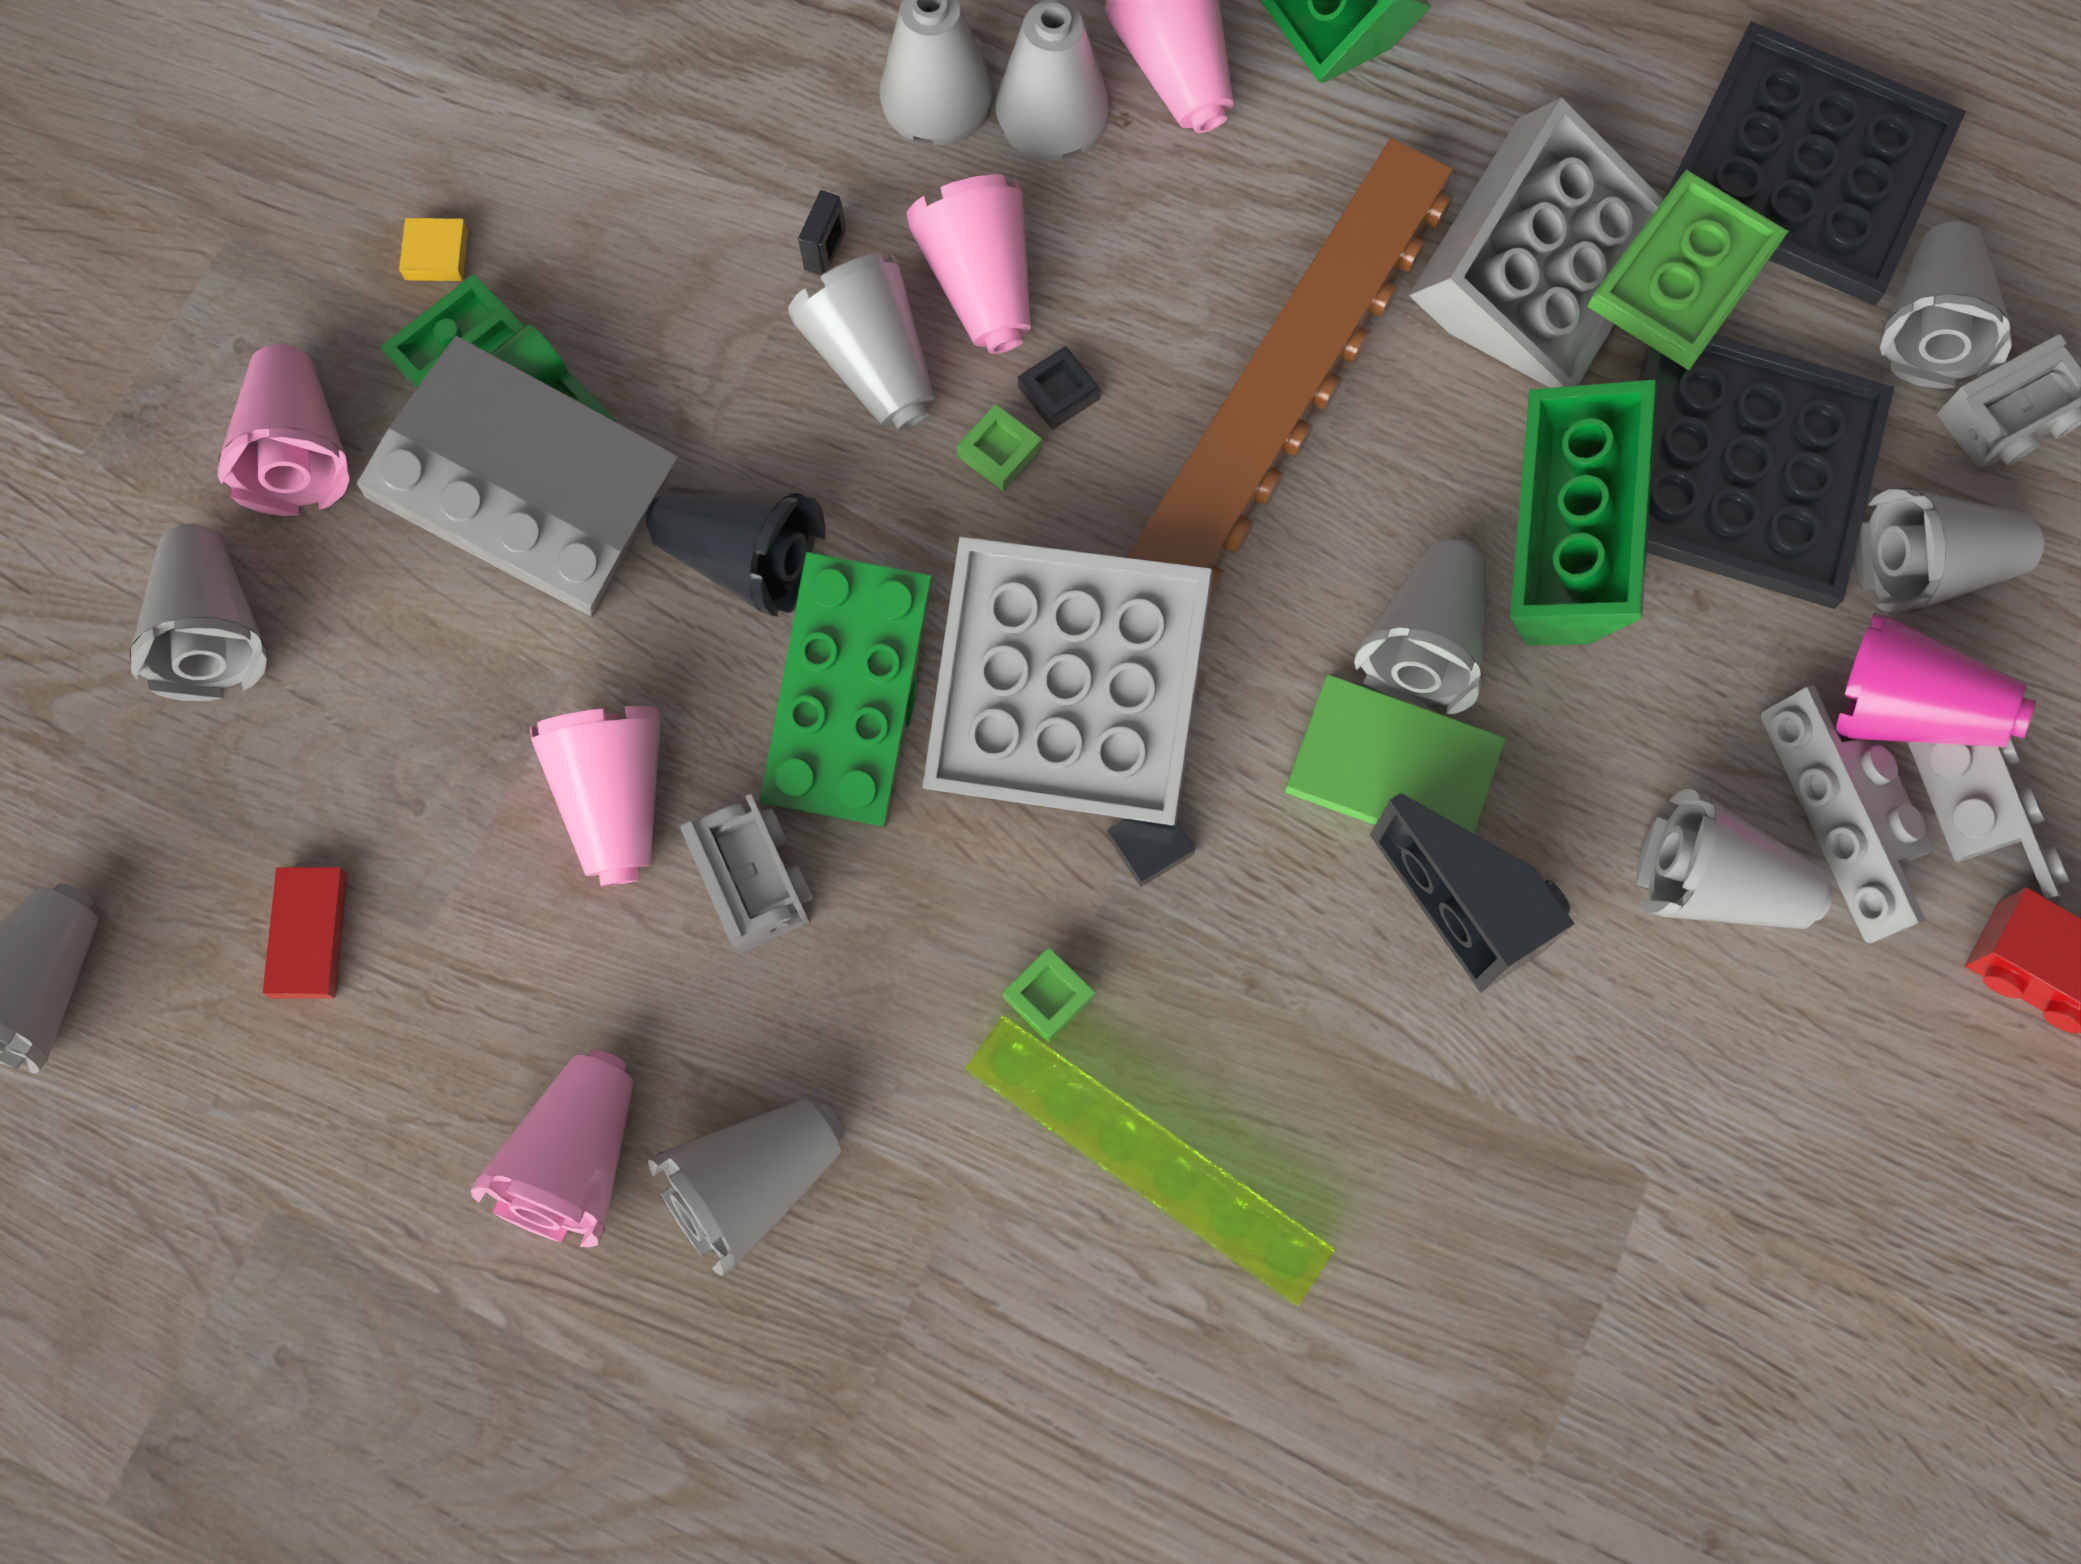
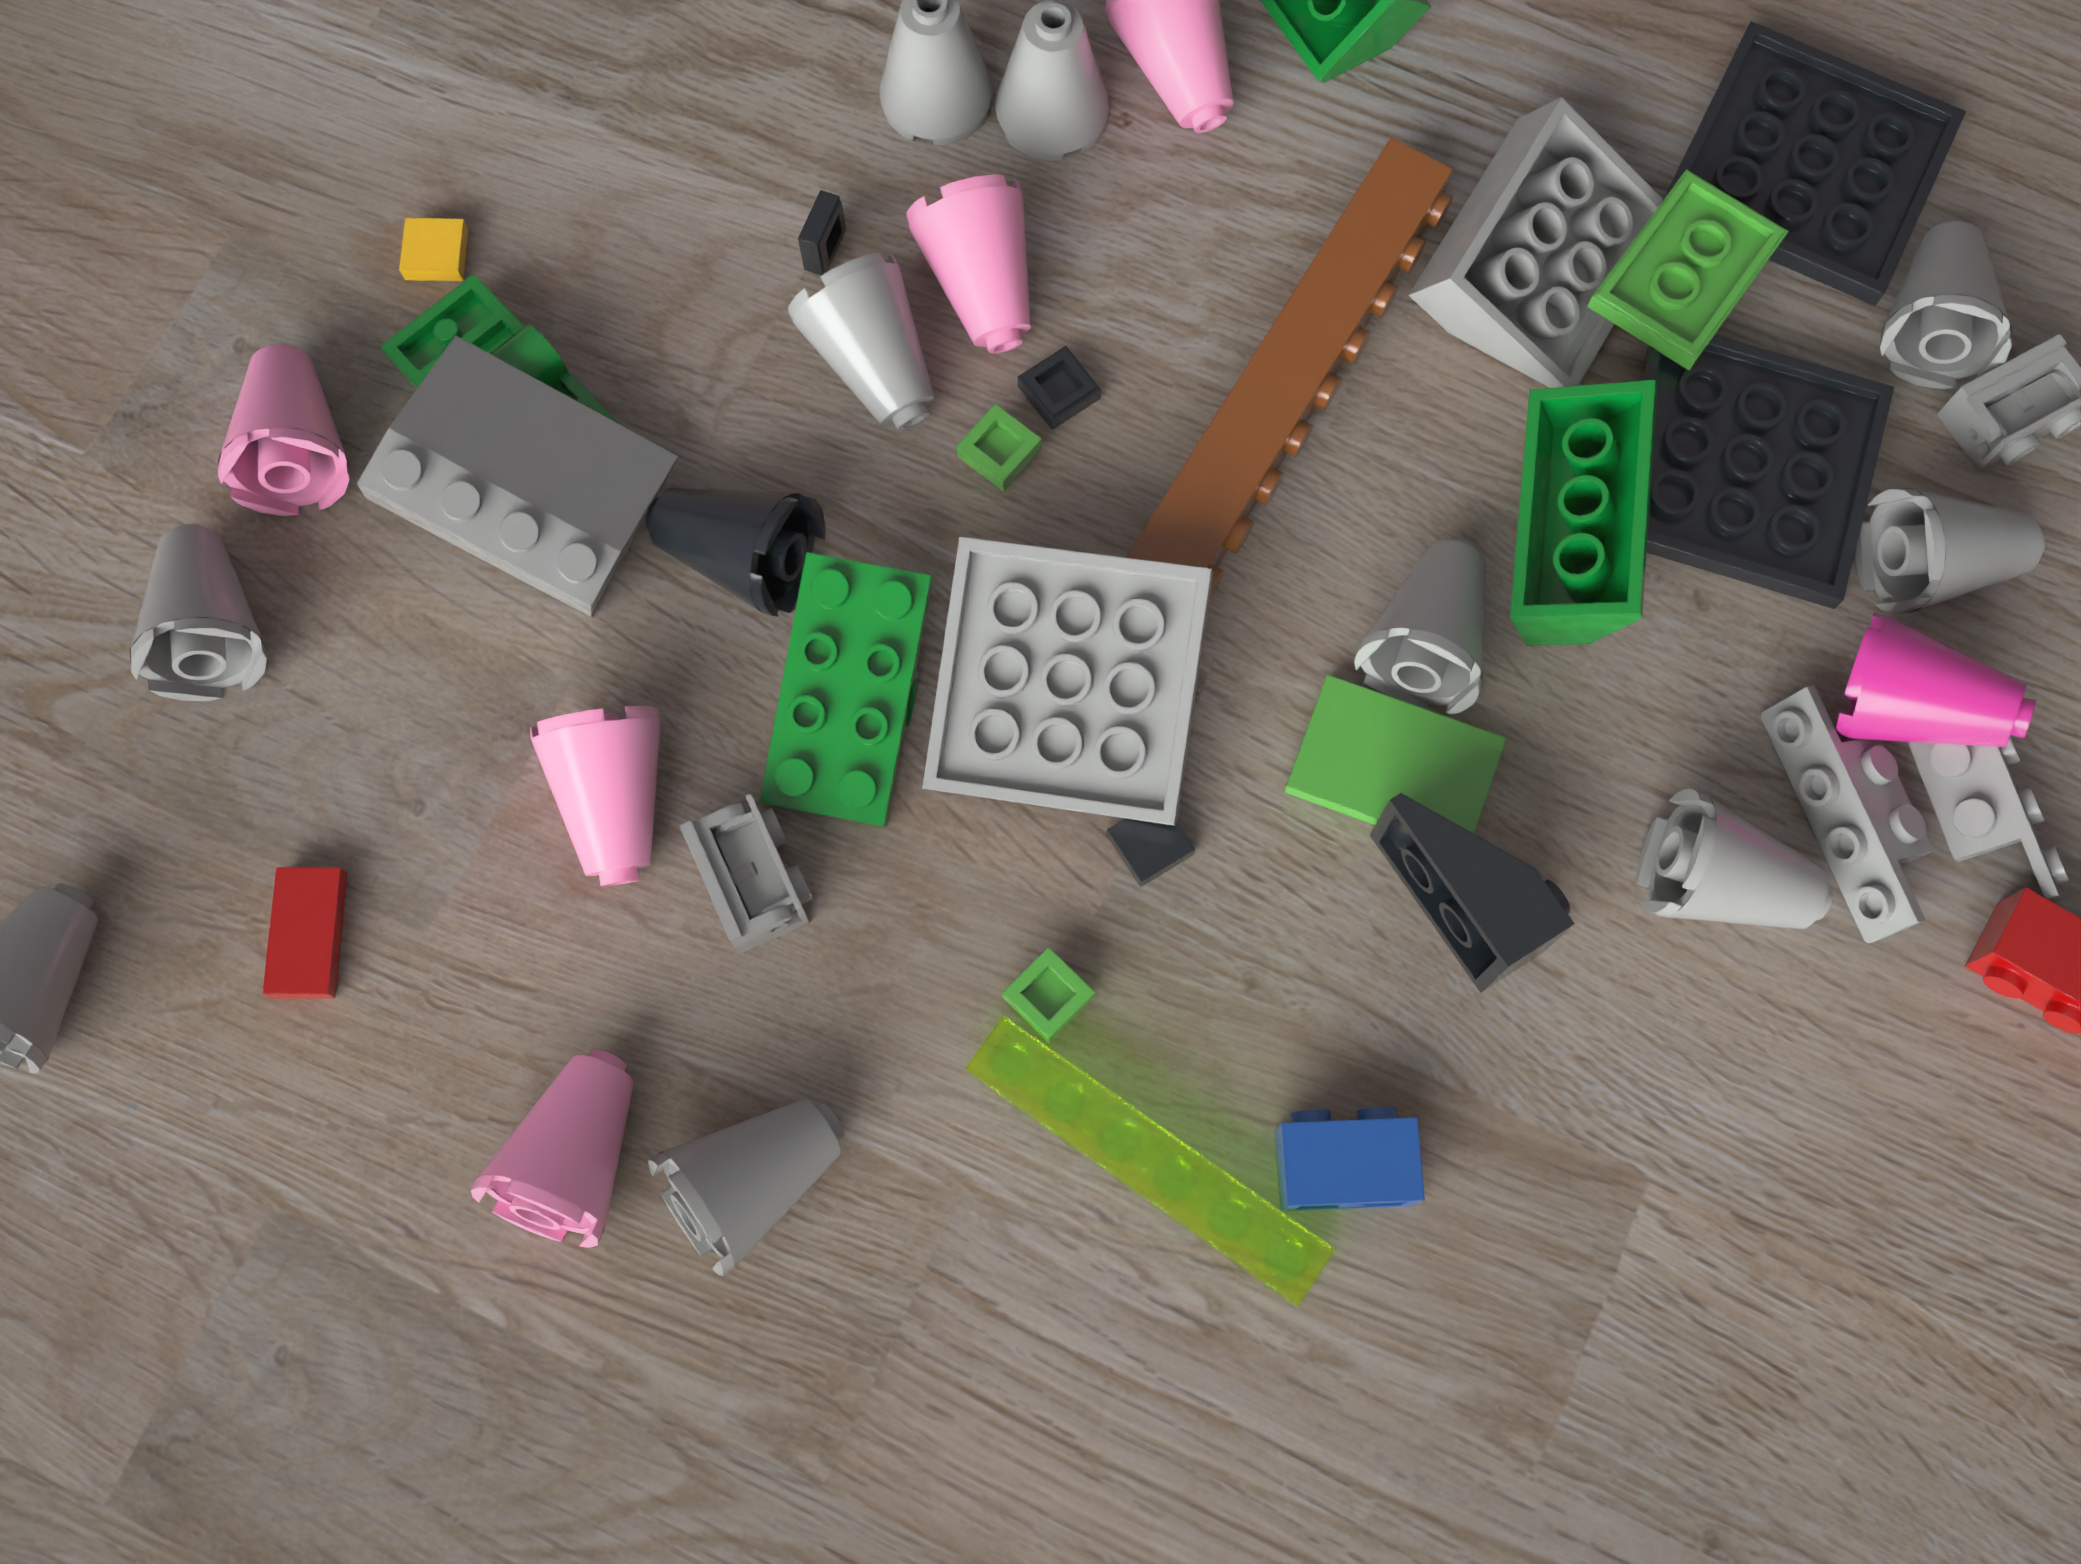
(1348, 1161): none -> blue brick

